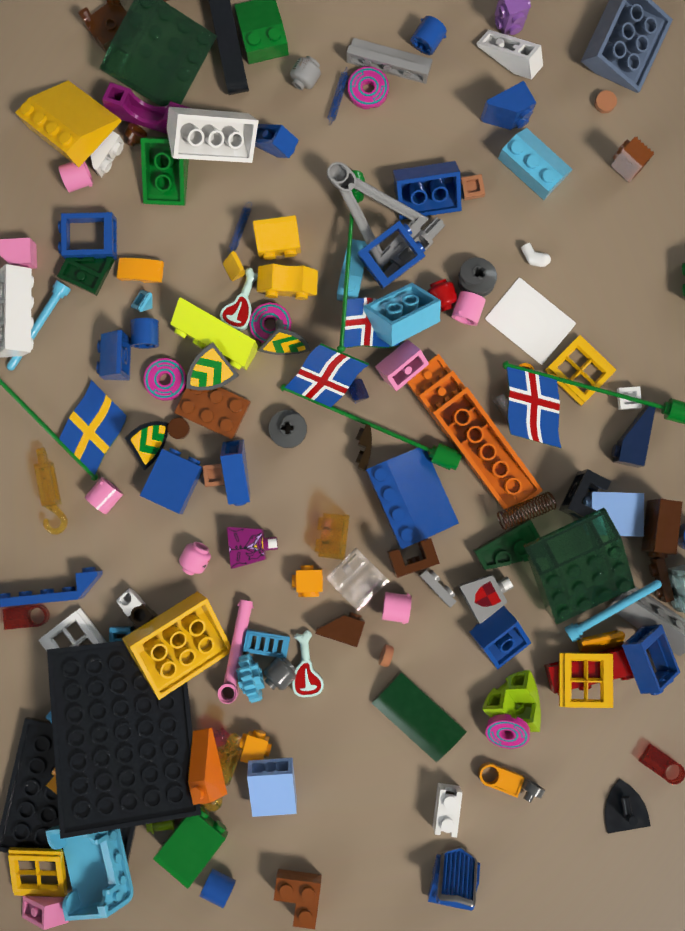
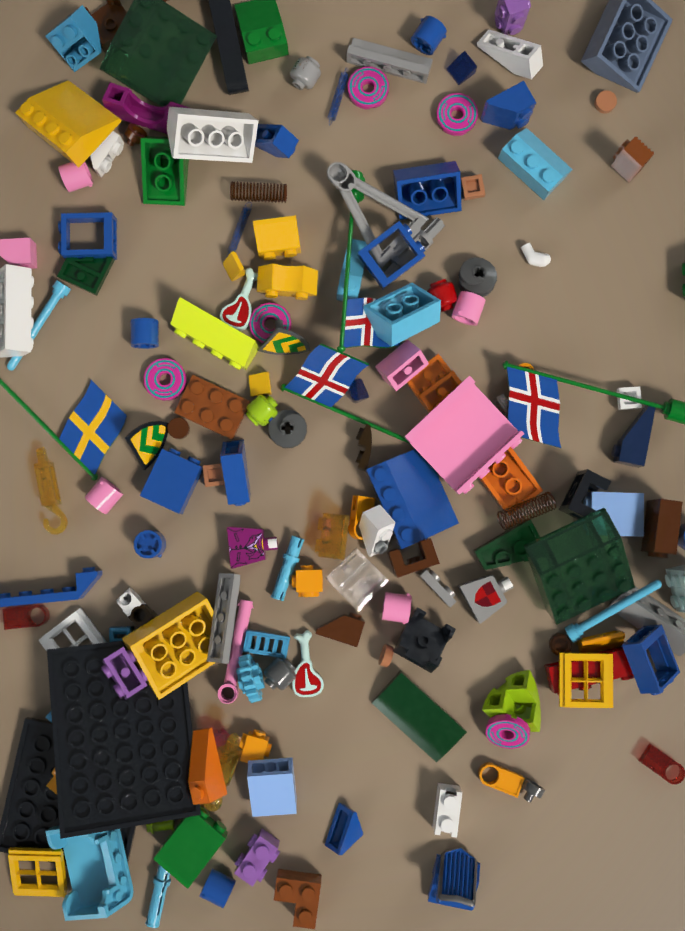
(43, 911): bright pink slope -> none
(76, 38): none -> dark azure slope
(114, 356): blue slope -> none
(124, 673): none -> medium lavender brick
(140, 270): light orange slope -> none
(142, 301): medium azure slope -> none
(149, 544): none -> blue piece
(161, 882): none -> medium azure pin
(194, 558): bright pink head -> none
(210, 370): shield -> none
(223, 618): none -> light grey panel
(232, 192): none -> reddish brown piece
(260, 384): none -> yellow slope
(261, 850): none -> medium lavender brick
(262, 410): none -> lime head
(287, 568): none -> medium azure pin
(344, 830): none -> blue slope
(358, 506): none -> light orange piece
(376, 530): none -> white slope
(423, 641): none -> black panel
(461, 103): none -> dark pink tile
(462, 68): none -> clear blue slope
(464, 436): none -> bright pink panel
(500, 637): blue slope -> none
(530, 321): white sticker -> none
(560, 643): none -> reddish brown tile
(593, 357): yellow piece -> none
(625, 809): black shield -> none
(659, 571): reddish brown plate -> none

